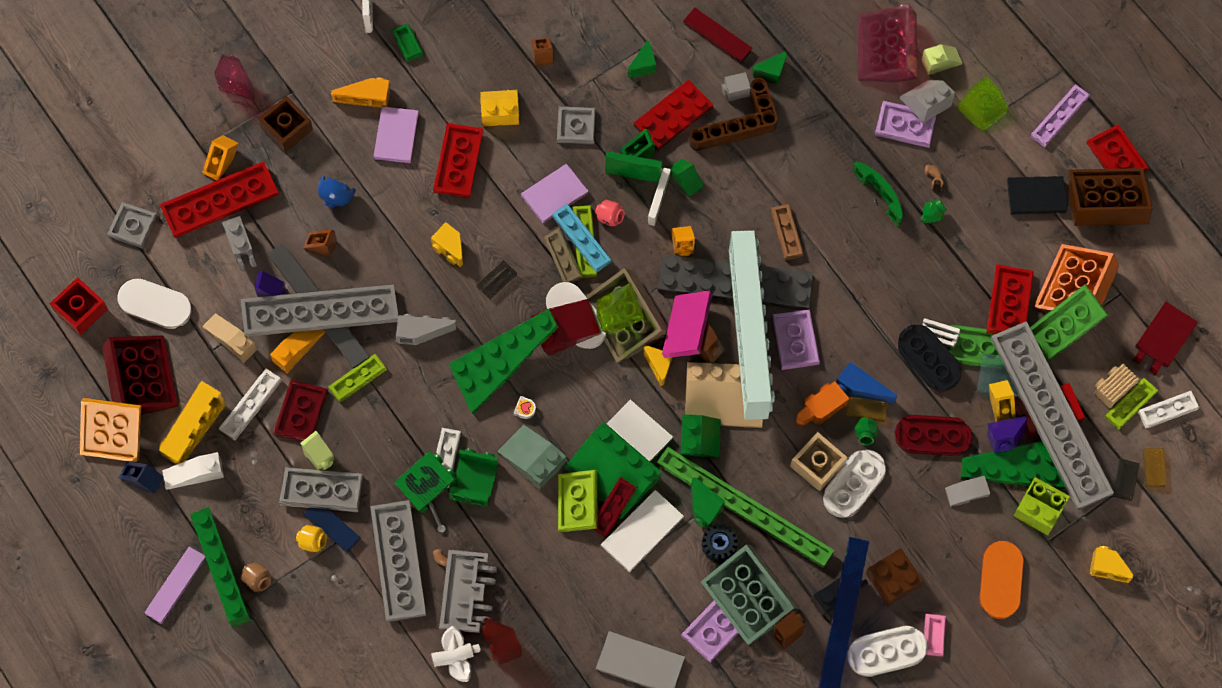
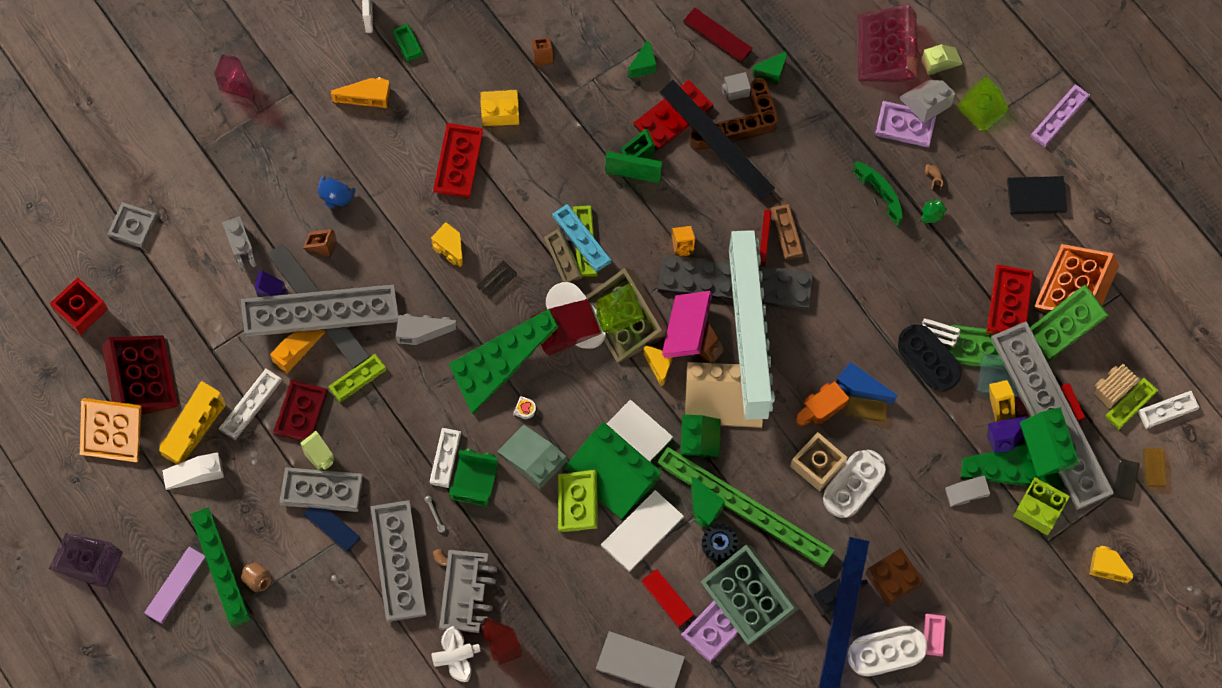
(86, 559): none -> clear purple slope
(141, 476): dark blue slope -> none
(154, 303): white tile -> none
(219, 157): light orange slope -> none
(219, 199): red plate -> none
(230, 337): tan slope -> none
(285, 124): reddish brown brick -> none
(311, 538): yellow head -> none
(396, 134): lavender tile -> none
(425, 480): green panel -> none
(554, 192): lavender tile -> none
(576, 125): light grey tile -> none
(610, 213): coral head -> none
(614, 506): dark red tile -> none
(659, 195): white tile -> none
(667, 598): none -> red tile
(686, 177): green slope -> none
(716, 140): none -> black tile
(765, 236): none -> red tile
(788, 629): reddish brown brick -> none
(795, 339): lavender tile -> none
(866, 431): green rock -> none
(933, 435): dark red tile -> none
(1001, 579): orange tile -> none
(1049, 442): none -> green slope
(1109, 197): reddish brown slope -> none
(1115, 150): red tile -> none
(1164, 336): dark red tile -> none

